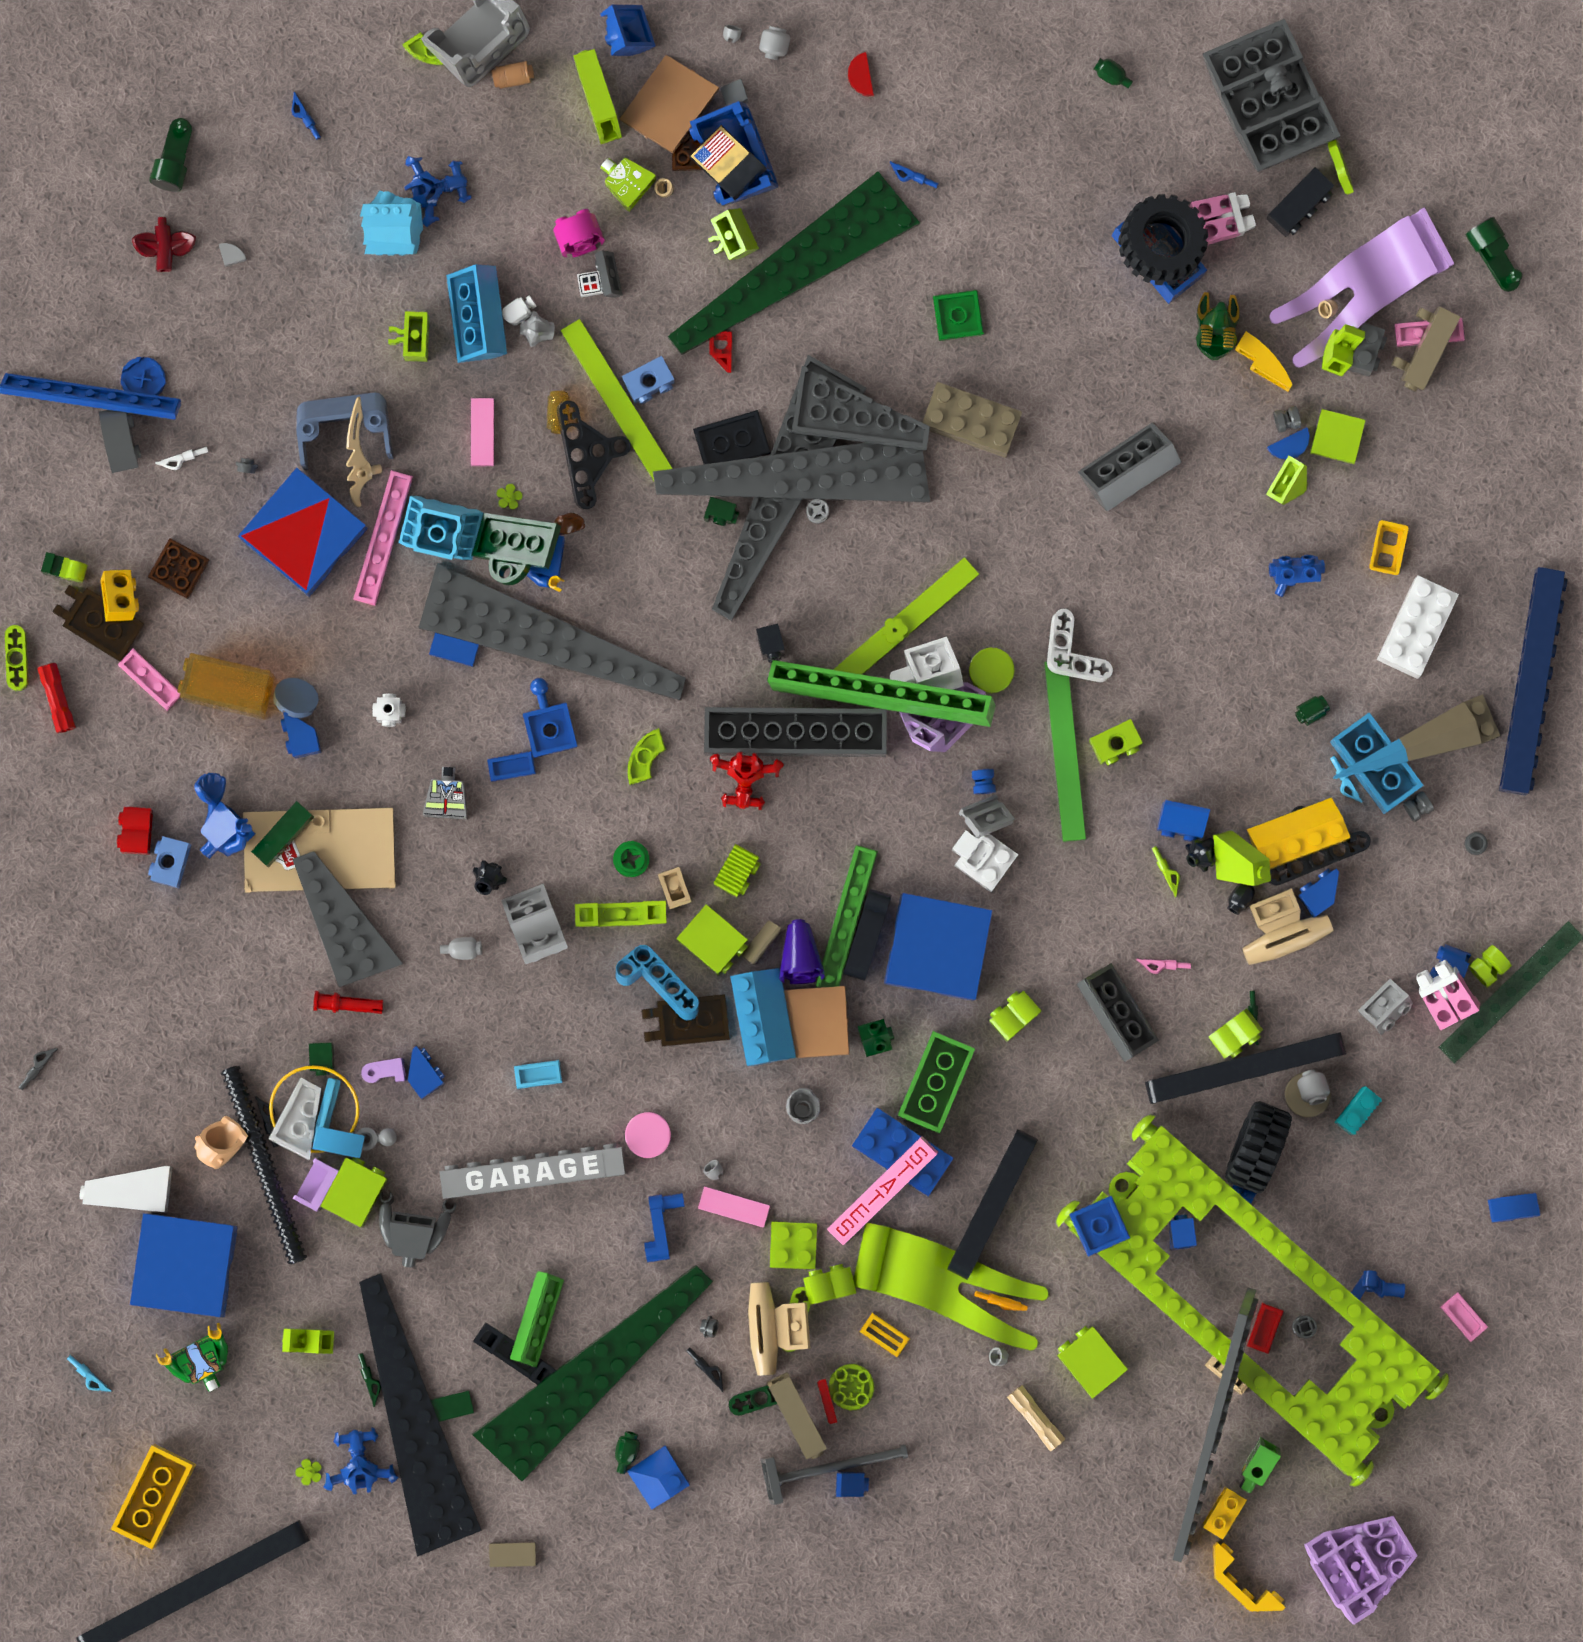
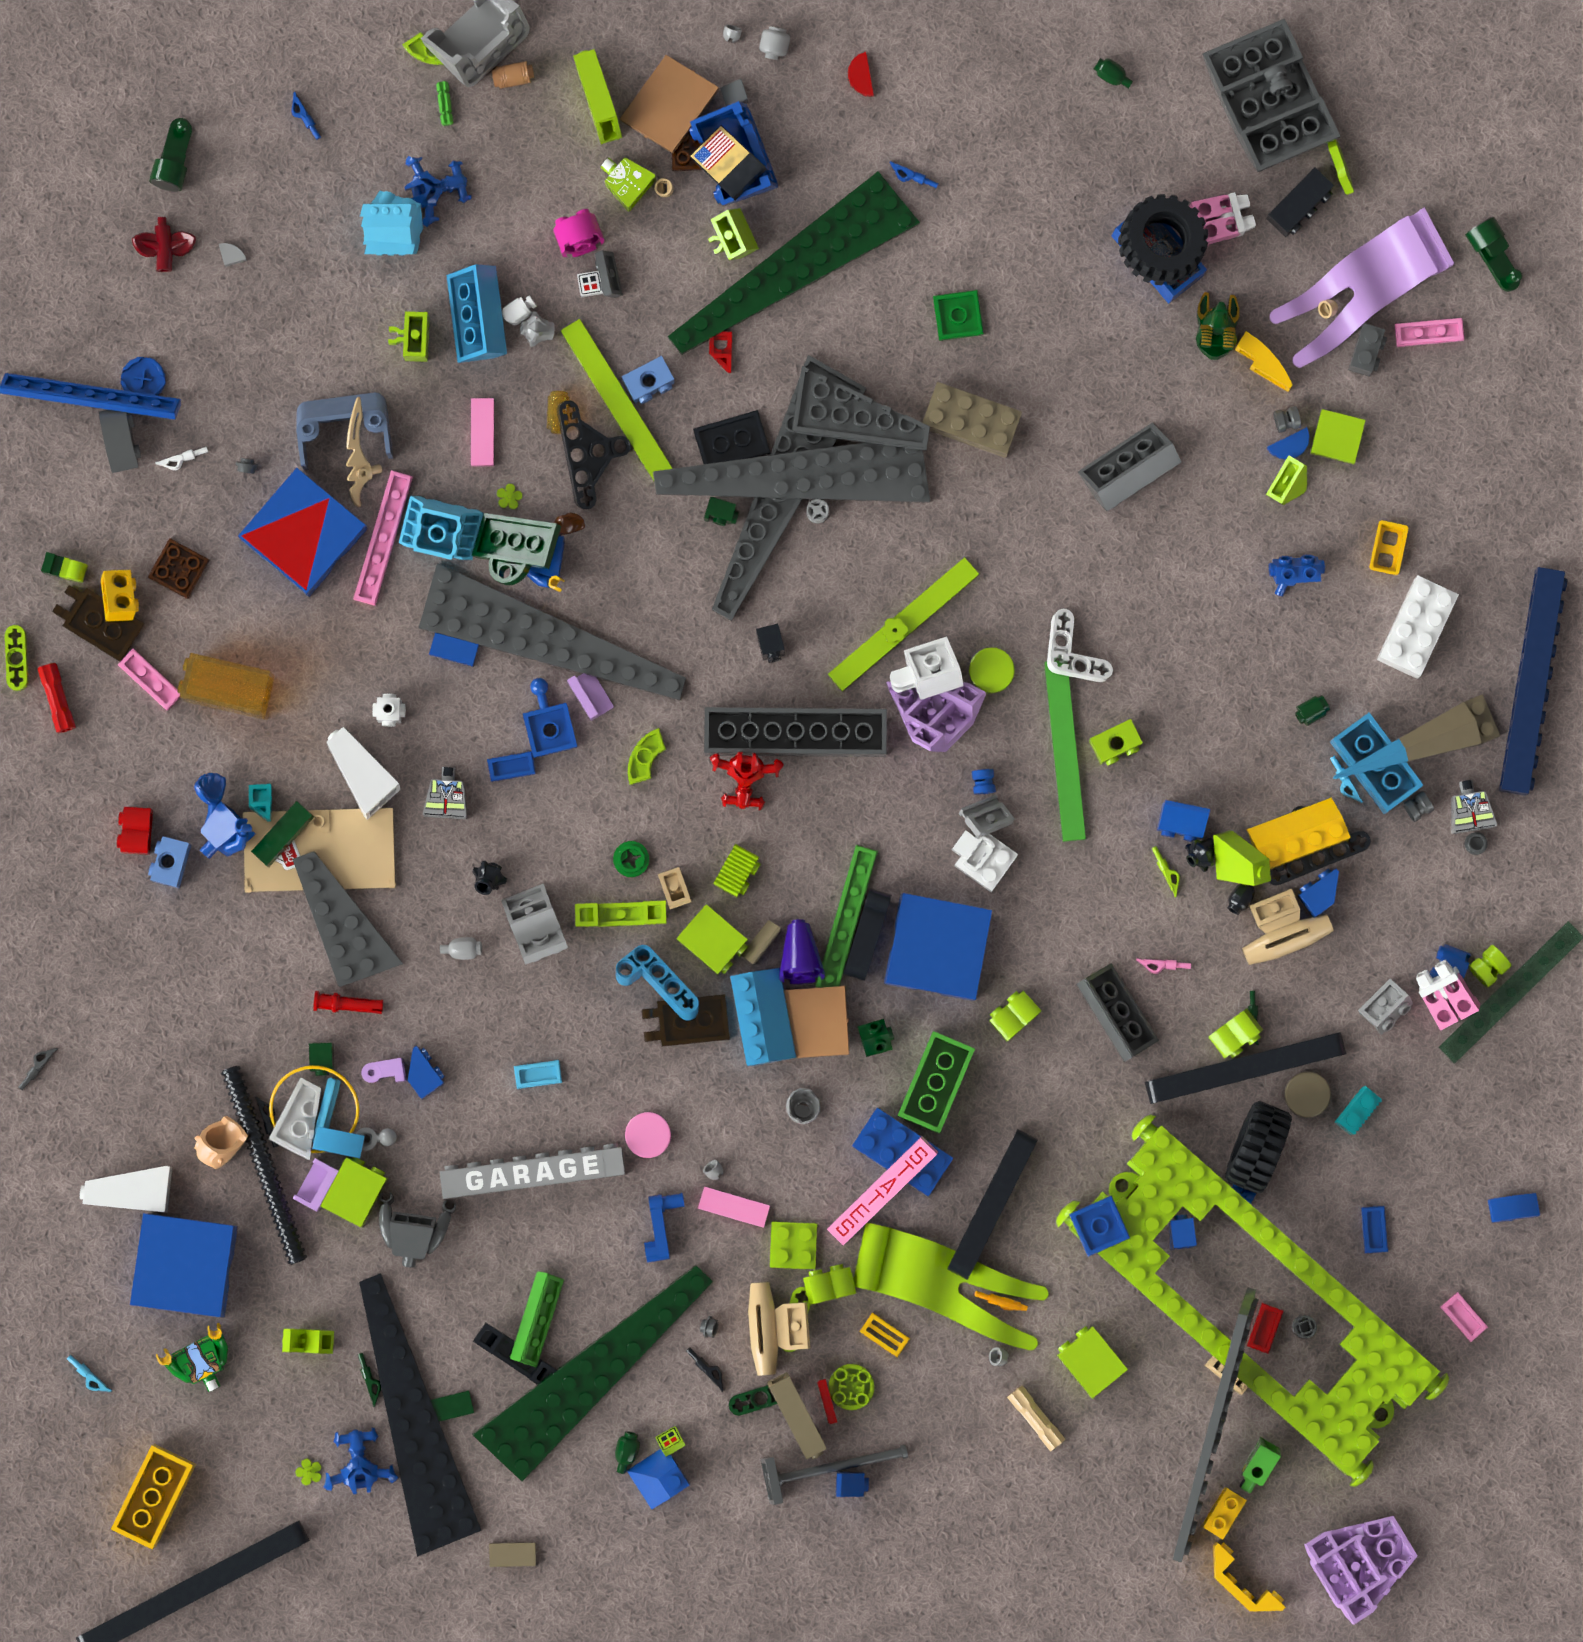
(261, 800): none -> teal slope
(295, 697): sand blue tile -> none
(302, 737): blue slope -> none
(364, 775): none -> white slope
(444, 103): none -> bright green axle
(590, 695): none -> lavender panel
(627, 30): blue brick -> none
(670, 1441): none -> lime tile
(881, 693): bright green brick -> none
(1313, 1087): light grey head -> none
(1340, 349): lime brick -> none
(1372, 1283): blue pin -> none
(1374, 1229): none -> blue tile
(1429, 348): dark tan brick -> none
(1471, 810): none -> torso

